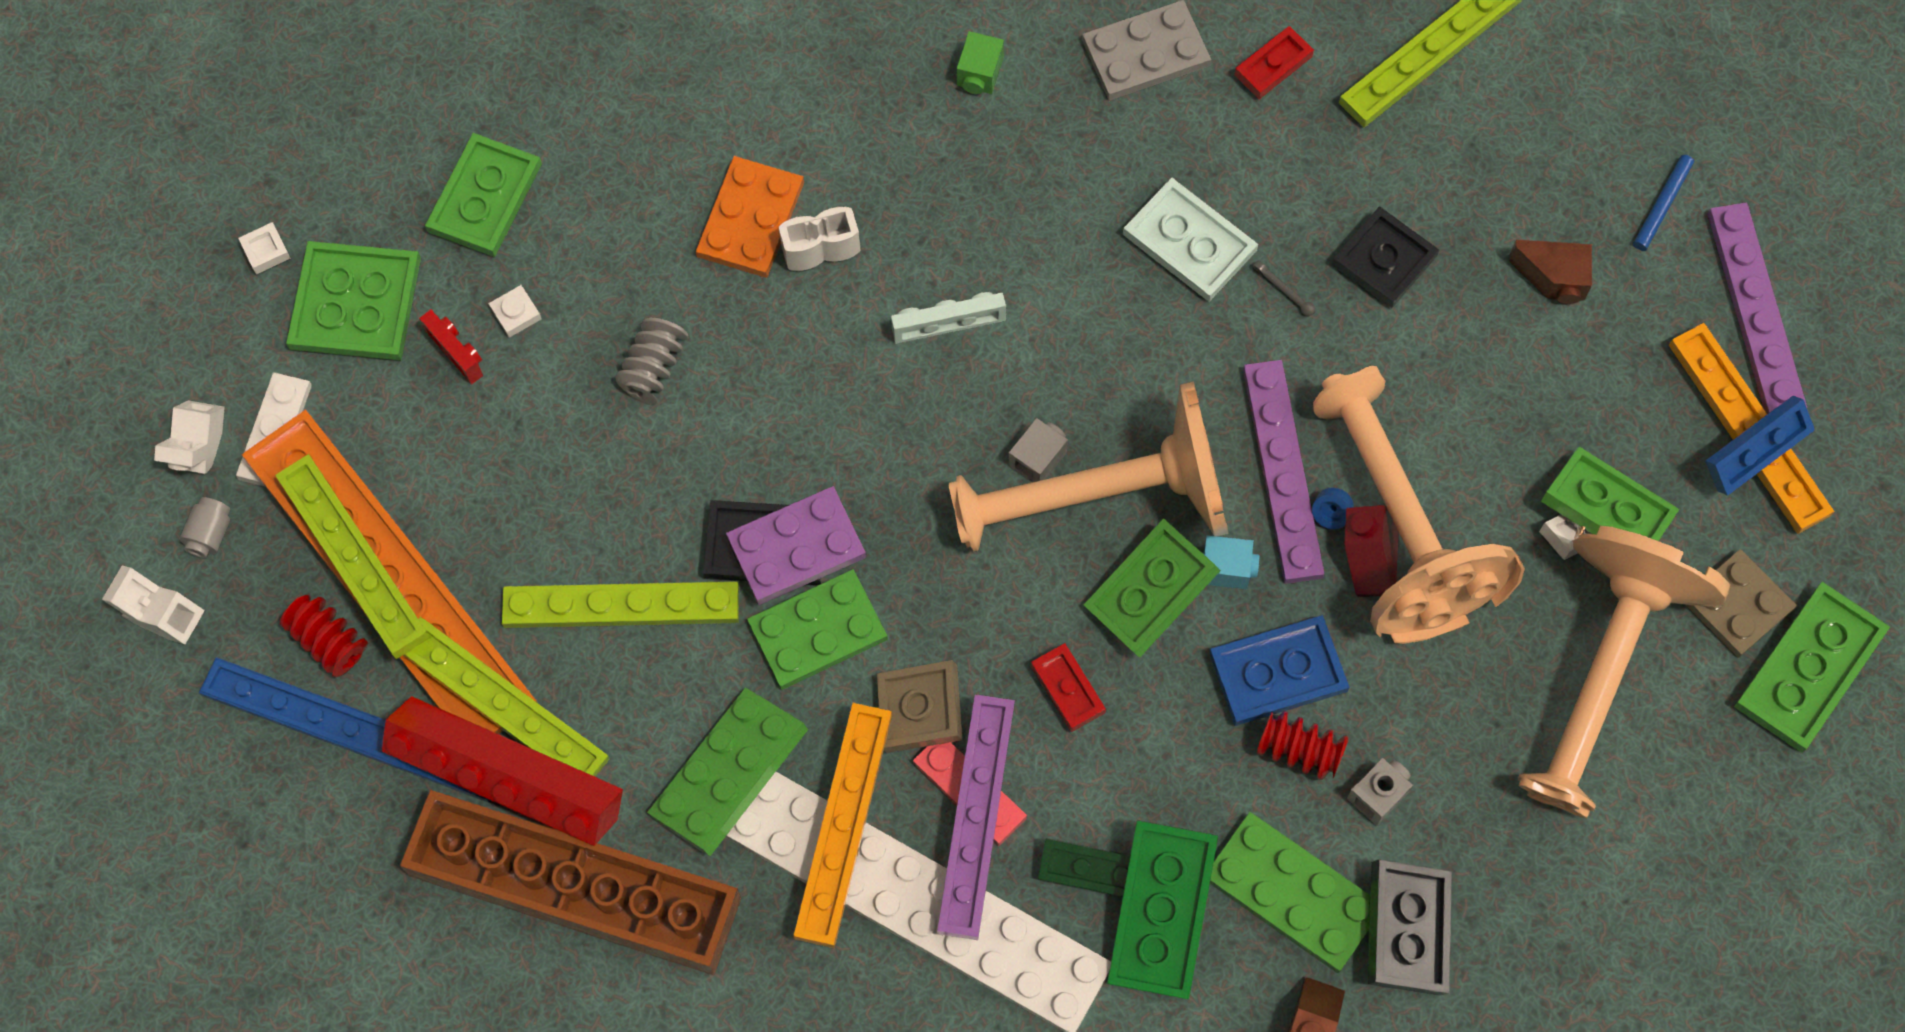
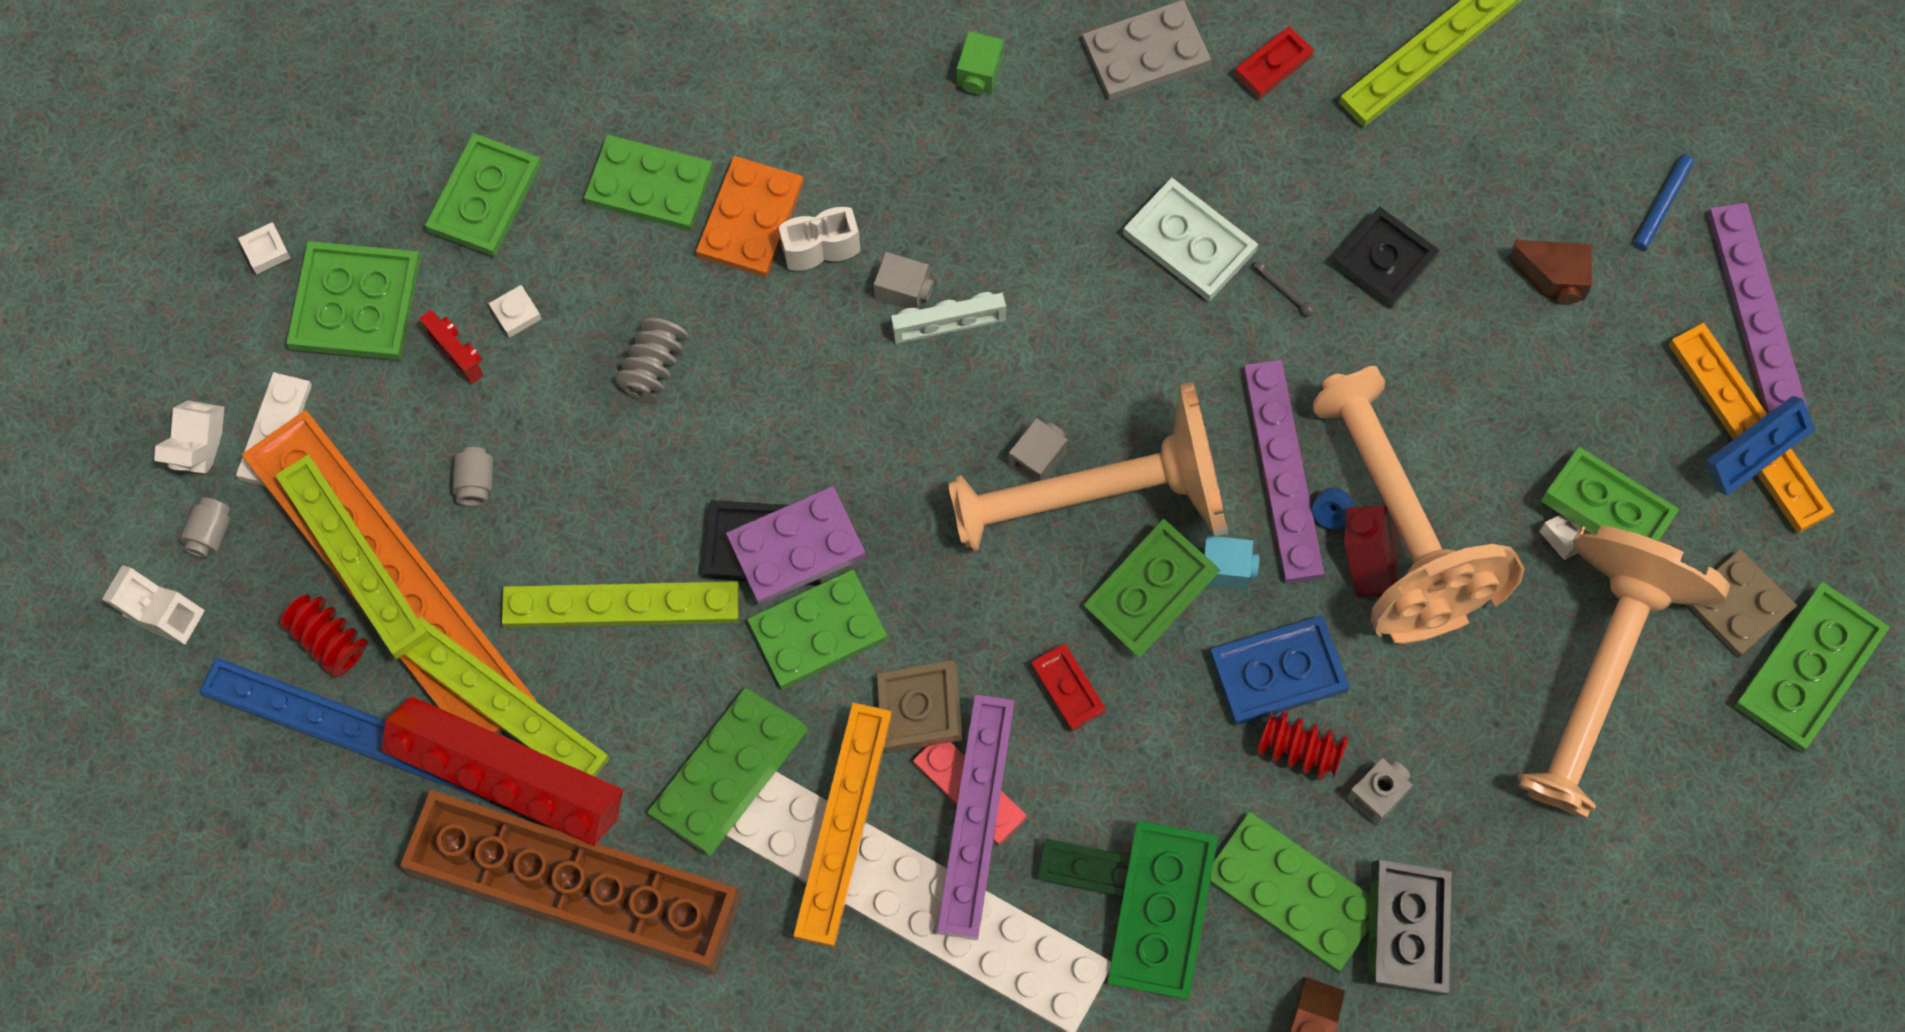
(472, 477): none -> light grey brick
(649, 182): none -> bright green plate
(903, 282): none -> light grey brick

